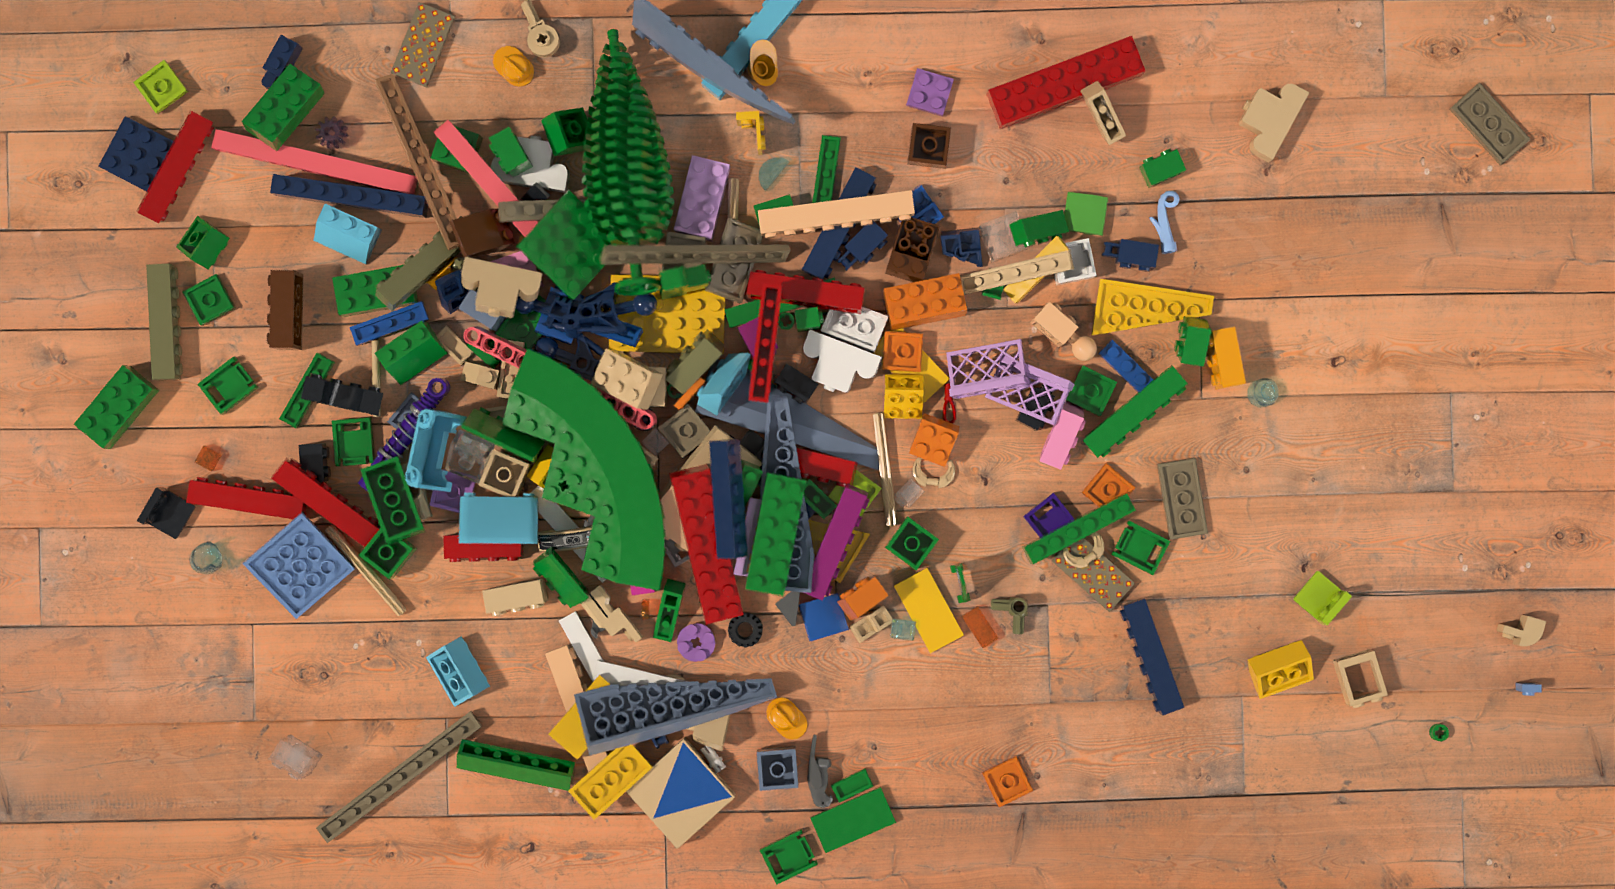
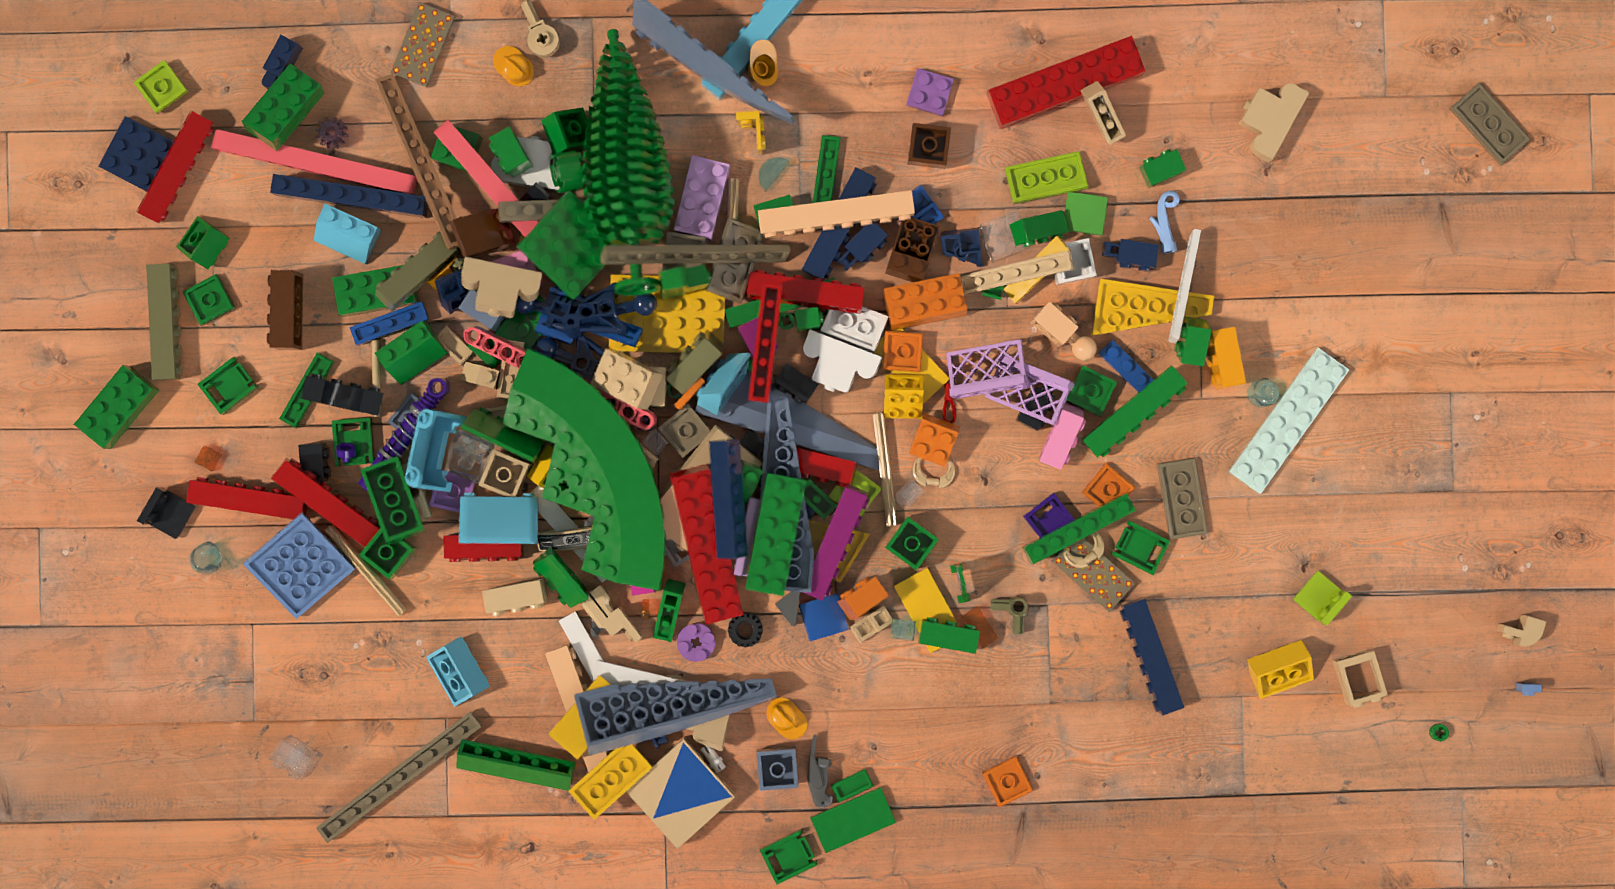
(346, 451): none -> dark purple tile
(567, 171): none -> green brick
(949, 635): none -> green brick
(1046, 177): none -> lime tile
(1184, 286): none -> white tile
(1288, 420): none -> light aqua plate

